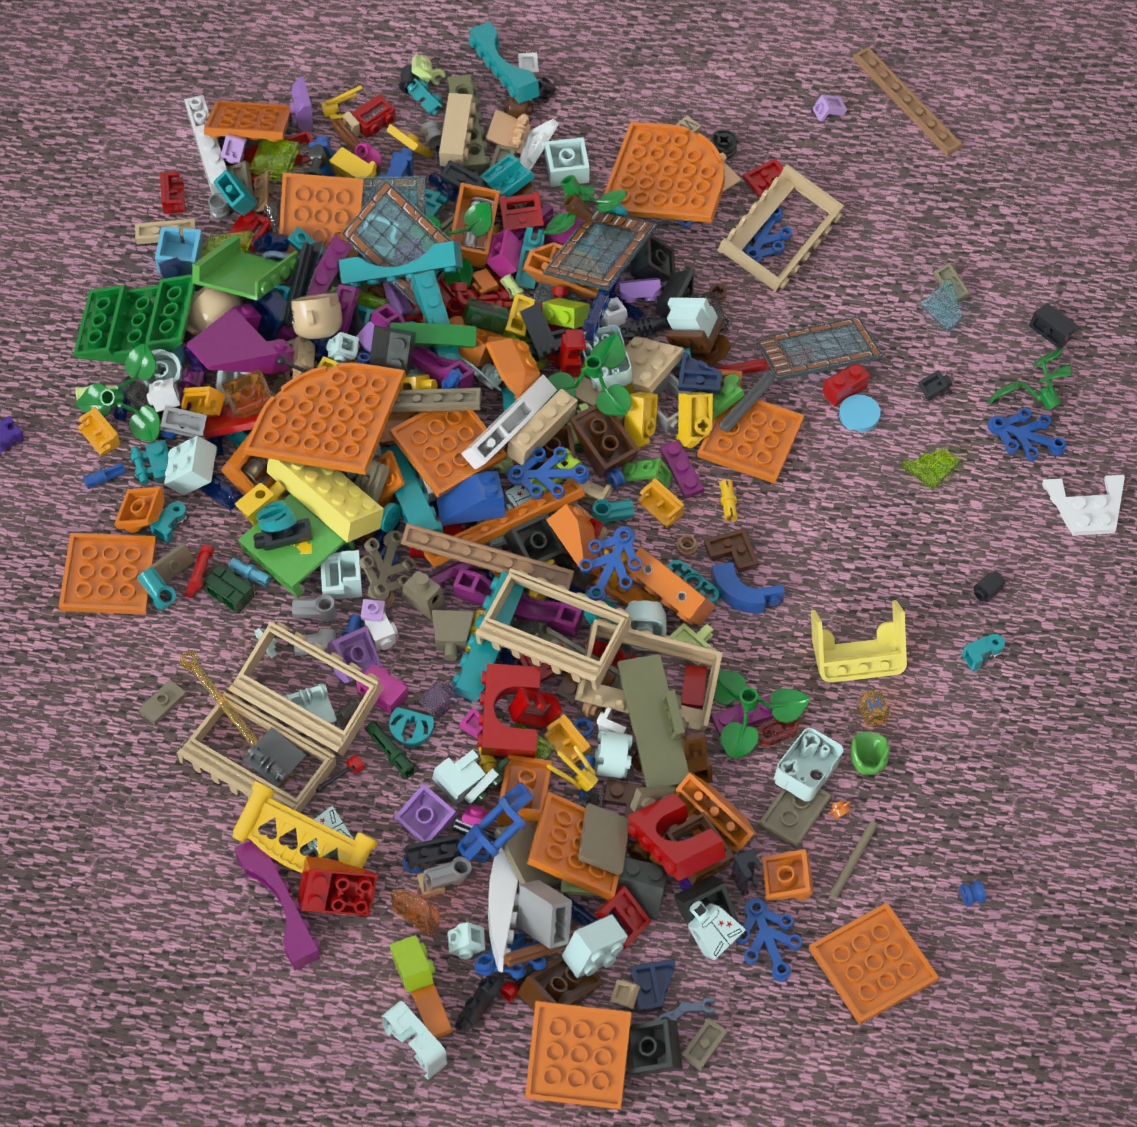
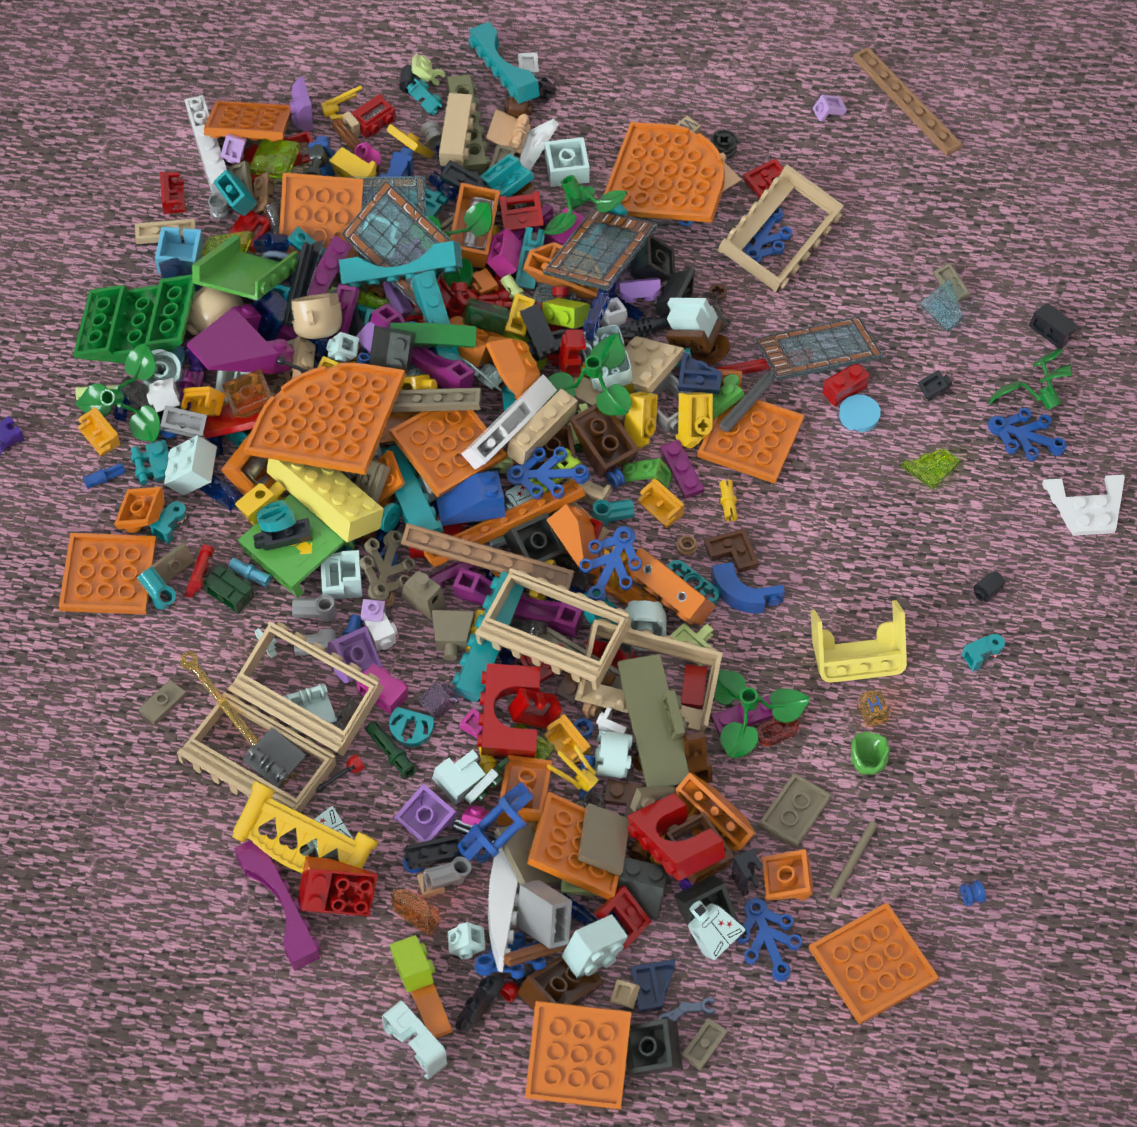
(452, 380): blue axle -> none
(577, 207): reddish brown cone -> none
(808, 754): light aqua axle -> none
(840, 809): orange plate -> none

